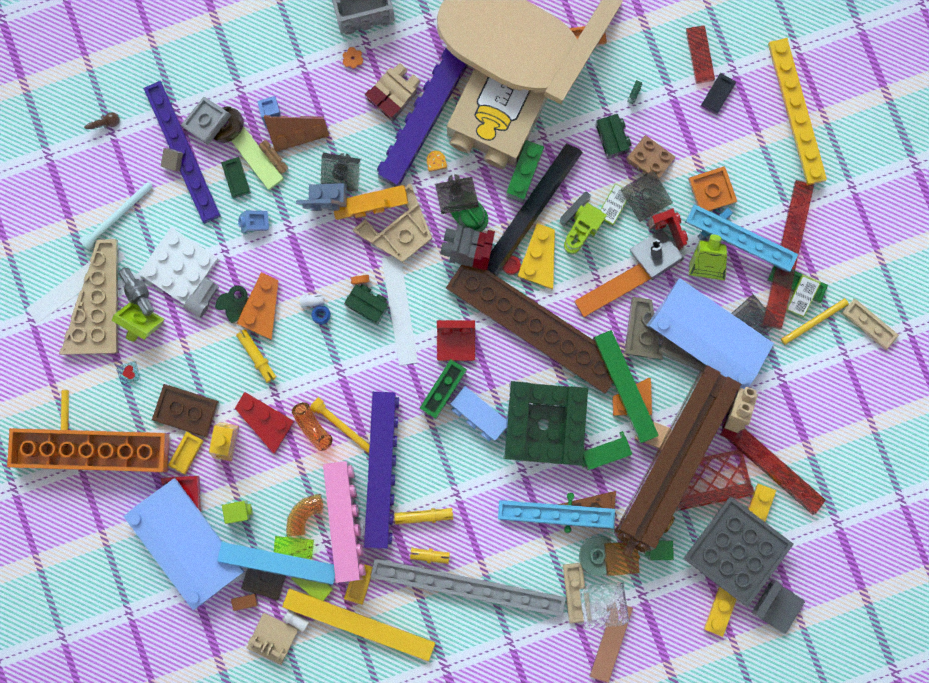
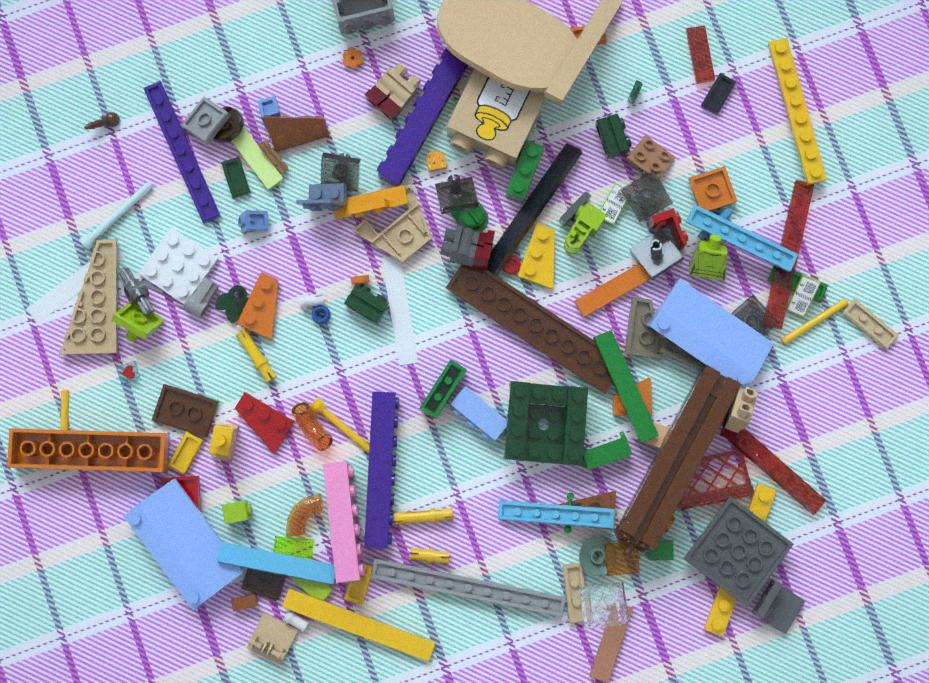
(171, 159): dark tan tile -> none
(456, 340): red bracket -> none

